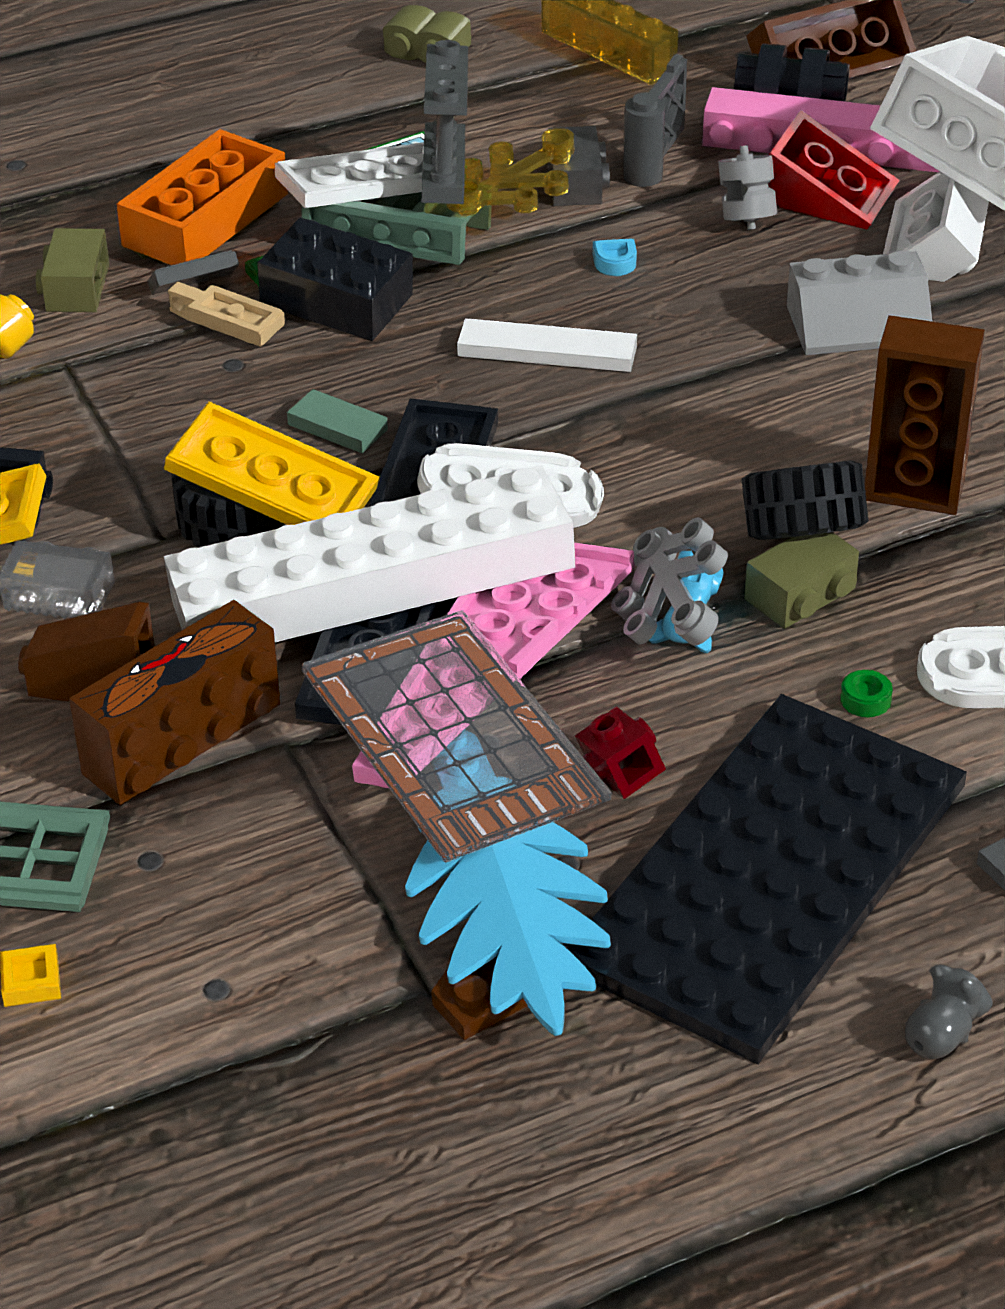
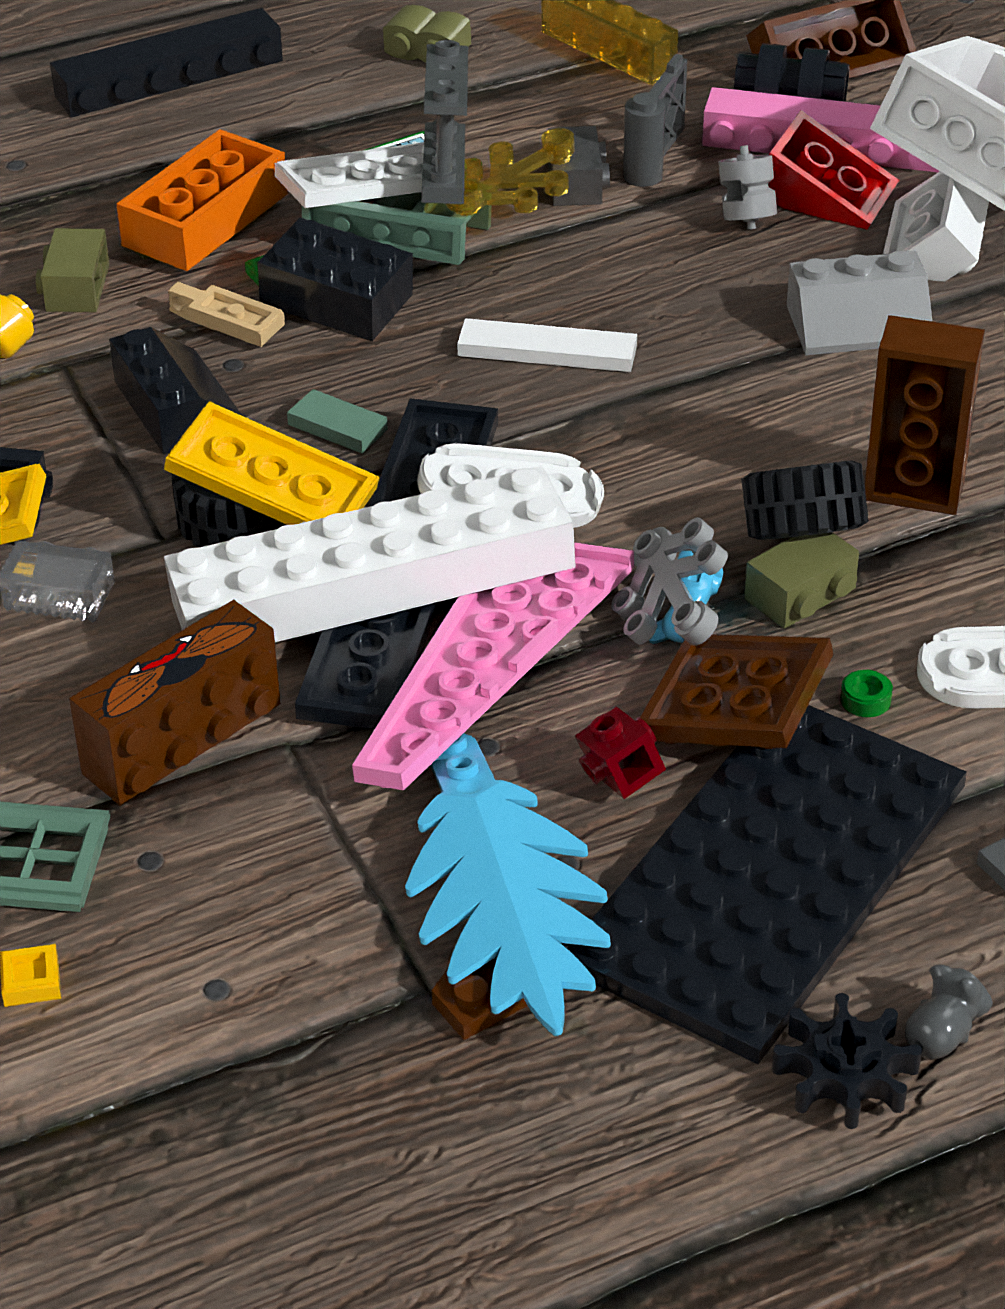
(84, 649): reddish brown slope -> none
(164, 383): none -> black slope
(166, 62): none -> black brick
(193, 271): dark grey tile -> none
(455, 734): clear piece -> none
(615, 256): medium azure tile -> none
(738, 690): none -> reddish brown plate
(846, 1060): none -> black gear

